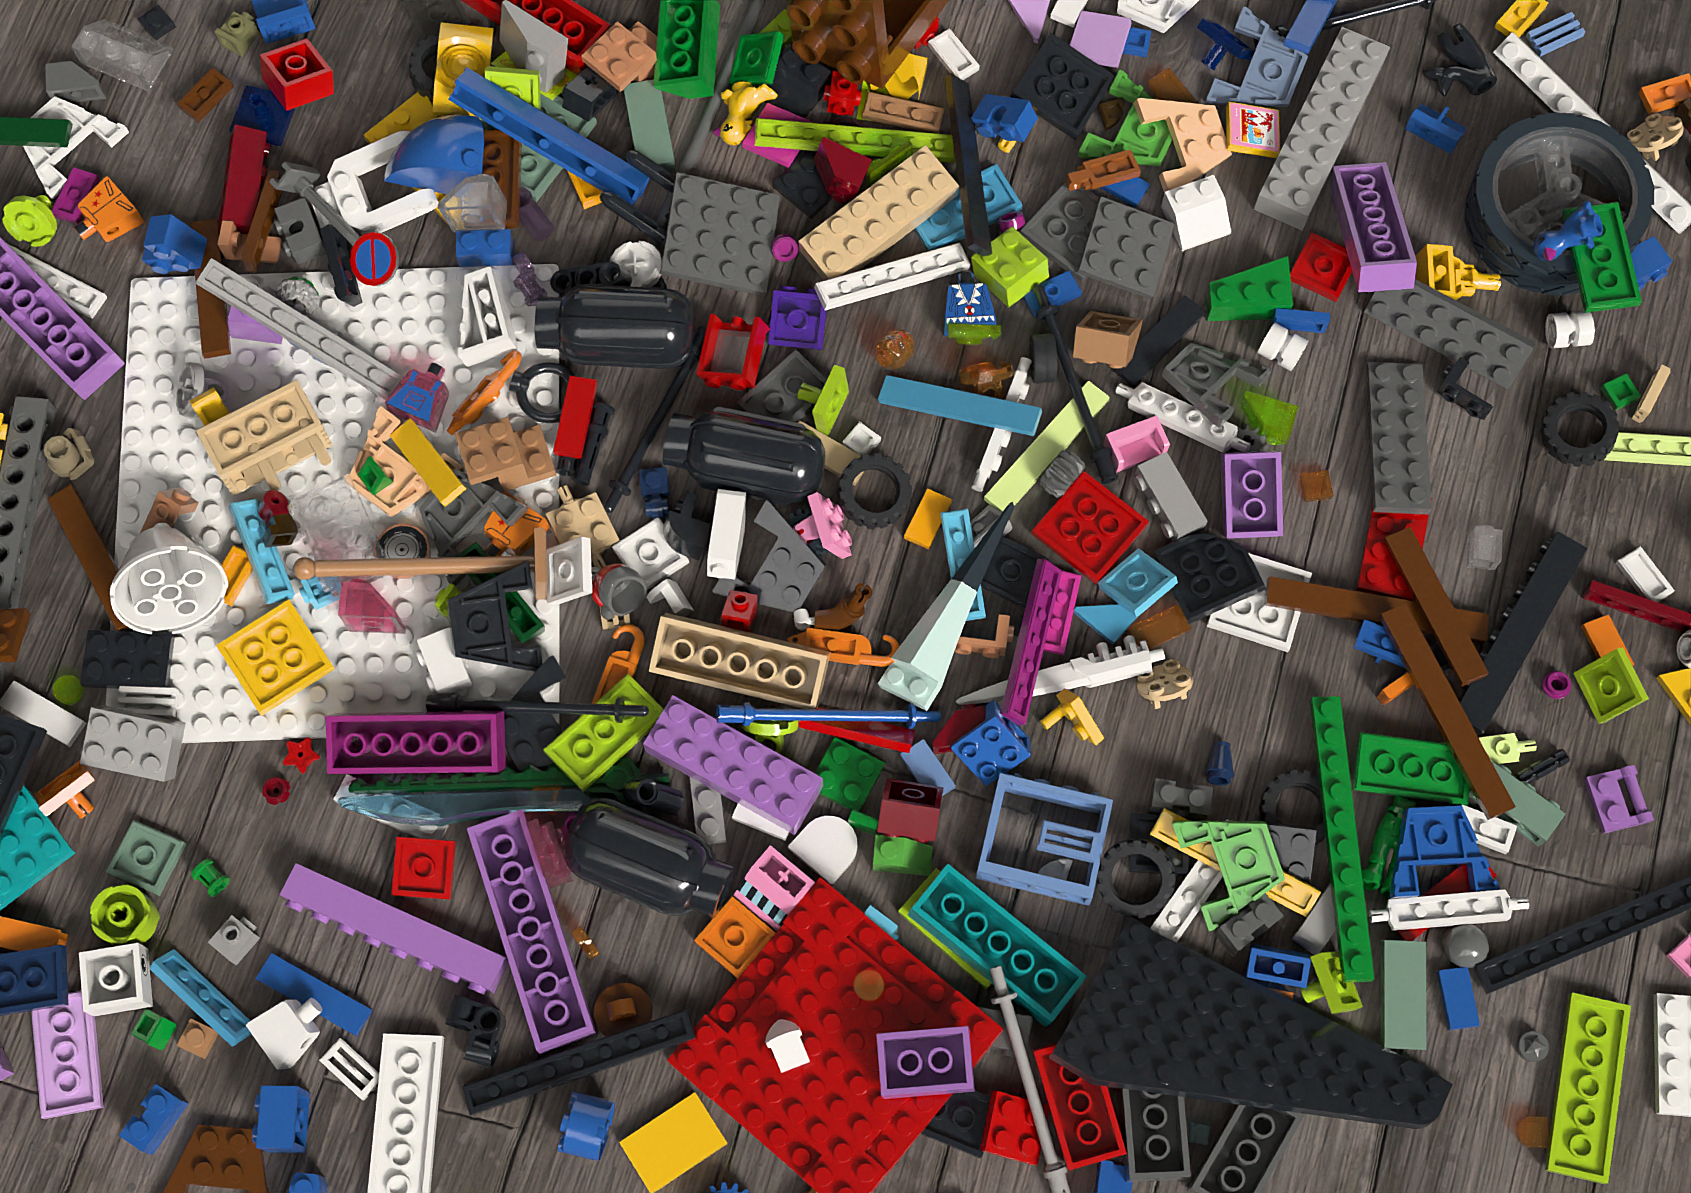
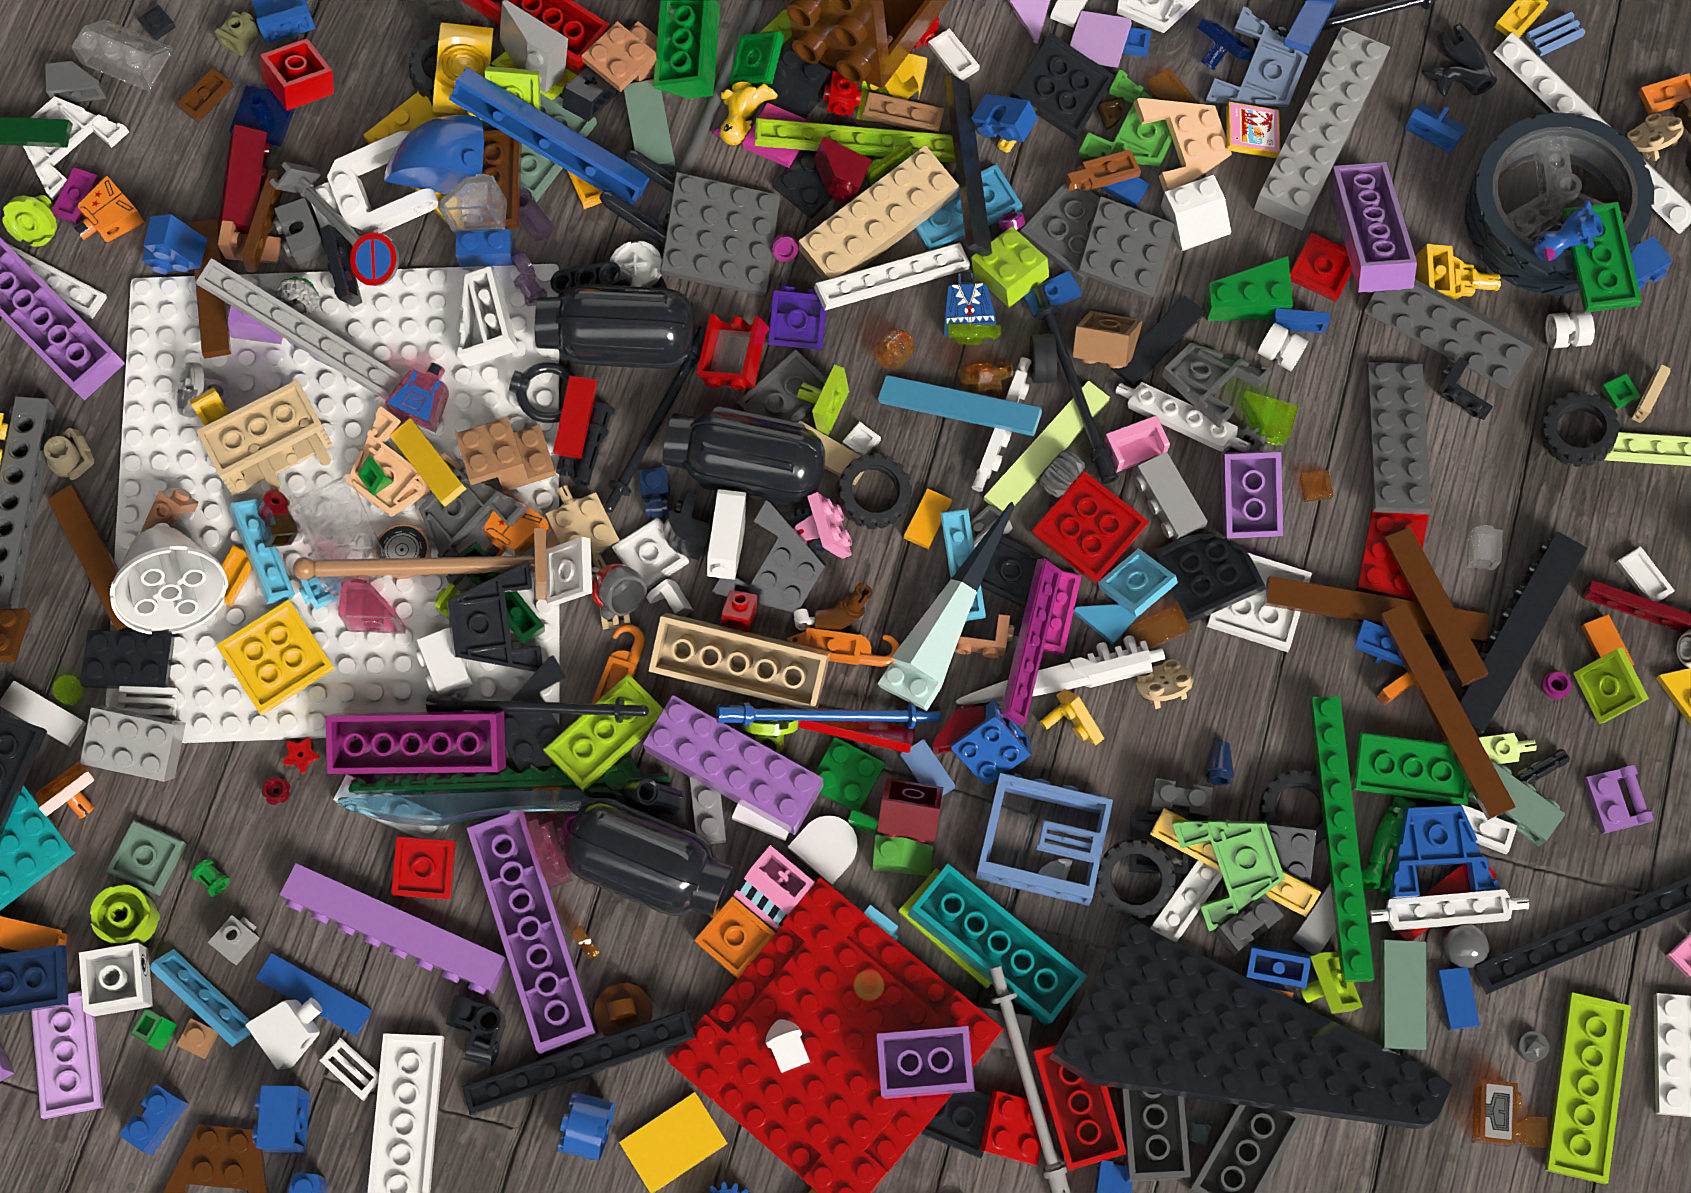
(485, 392): orange plate -> none
(1496, 1113): none -> brick

